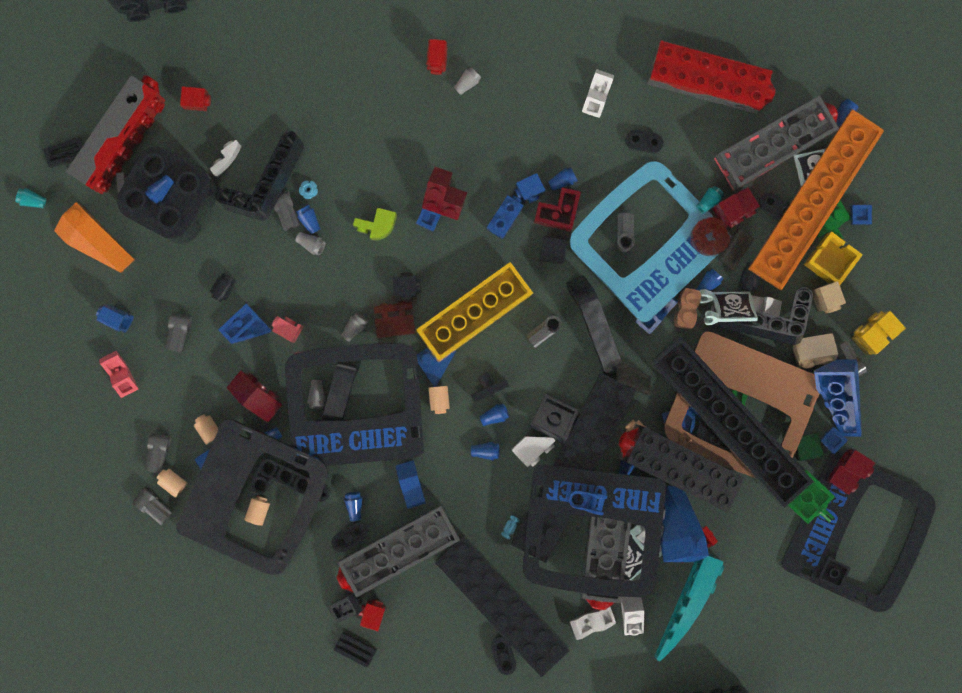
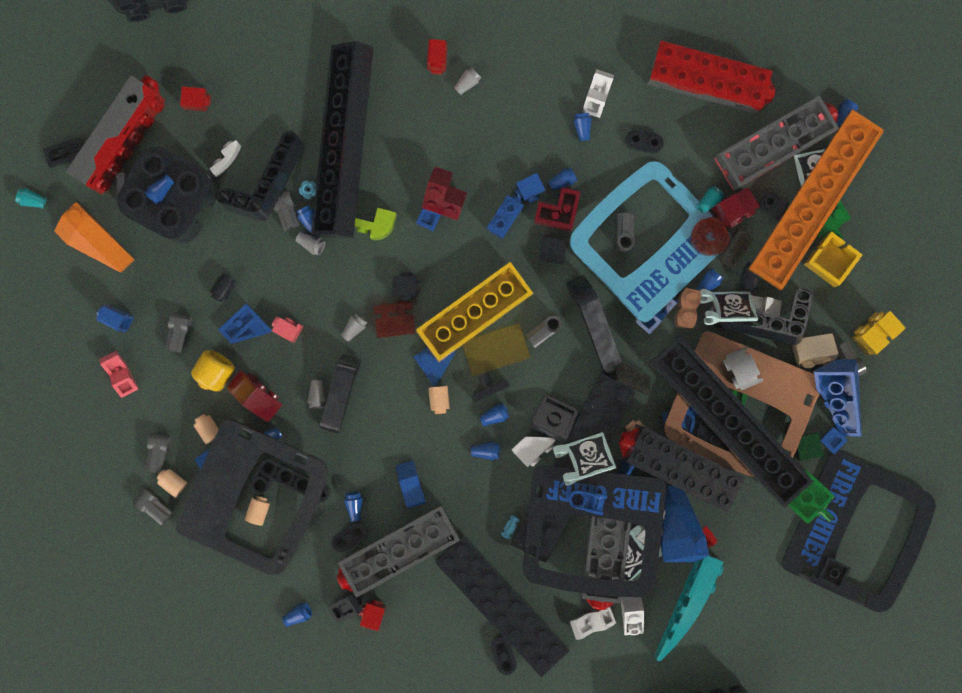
(212, 370): none -> yellow head
(299, 614): none -> blue cone
(342, 140): none -> black brick
(358, 660): black tile -> none
(361, 438): black door -> none
(496, 349): none -> clear yellow window
(583, 125): none -> blue cone
(588, 457): none -> flag
(743, 369): none -> light grey brick
(828, 297): tan brick -> none
(849, 470): dark red brick -> none
(861, 214): blue plate -> none

